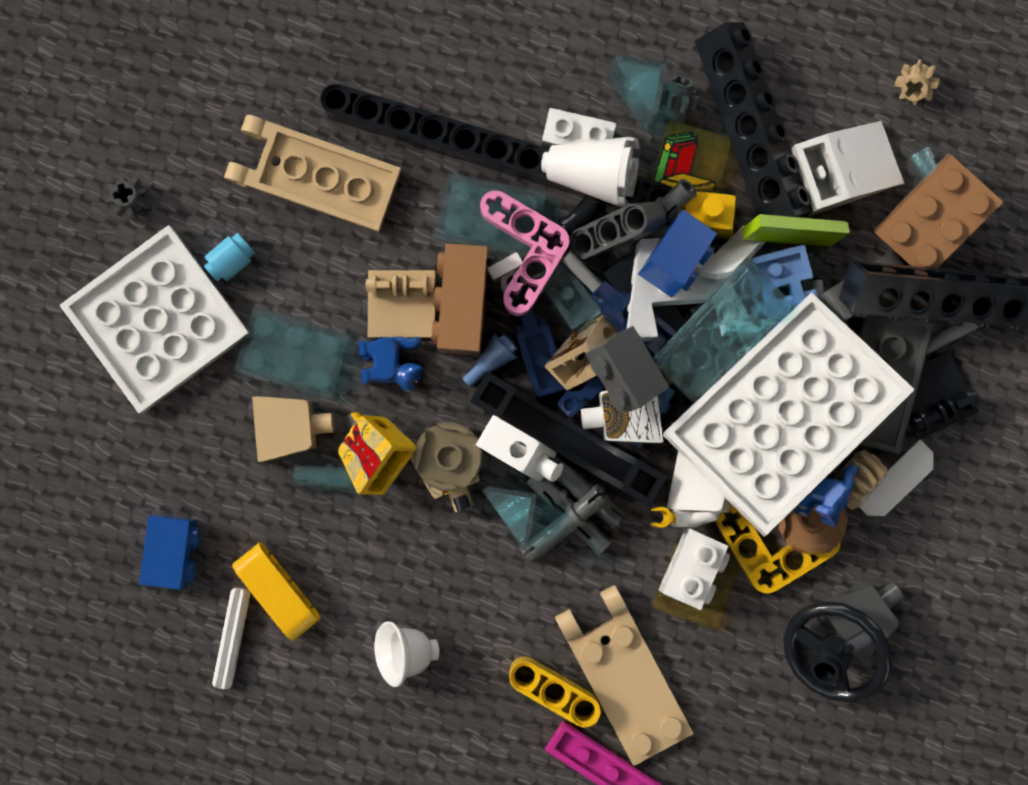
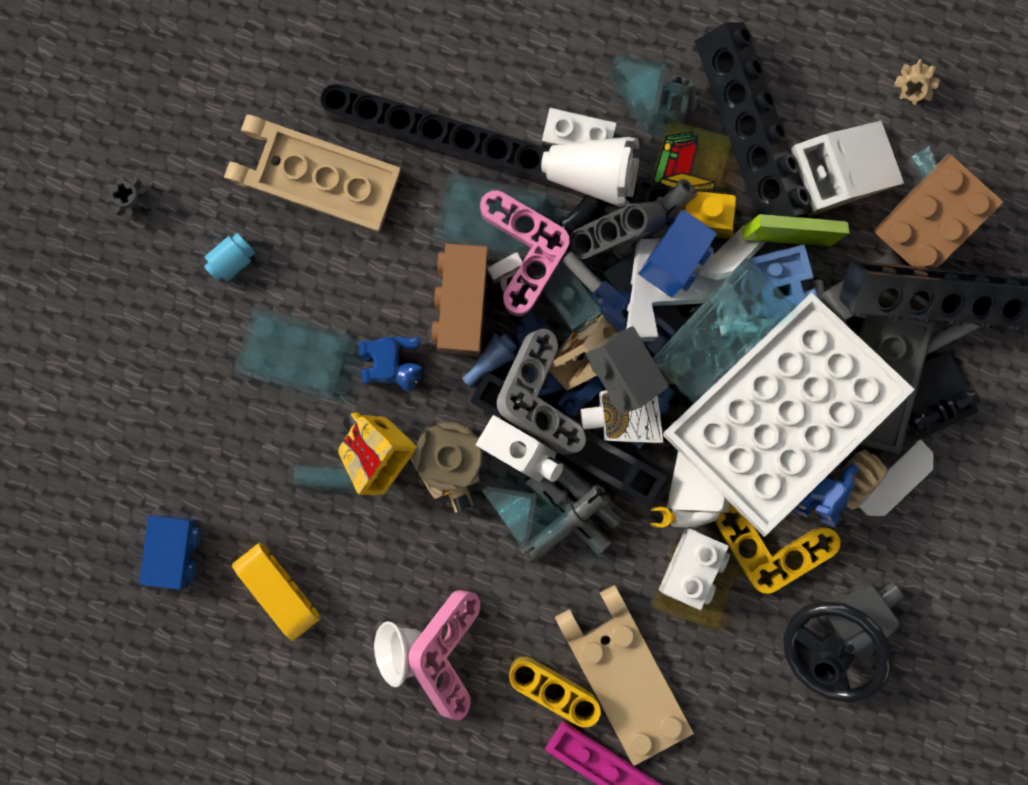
(155, 319): white plate -> none
(231, 638): white axle -> none
(287, 426): tan torso -> none
(400, 303): tan hinge -> none
(459, 614): none -> bright pink beam
(527, 396): none -> light grey beam
(809, 534): medium nougat tile -> none

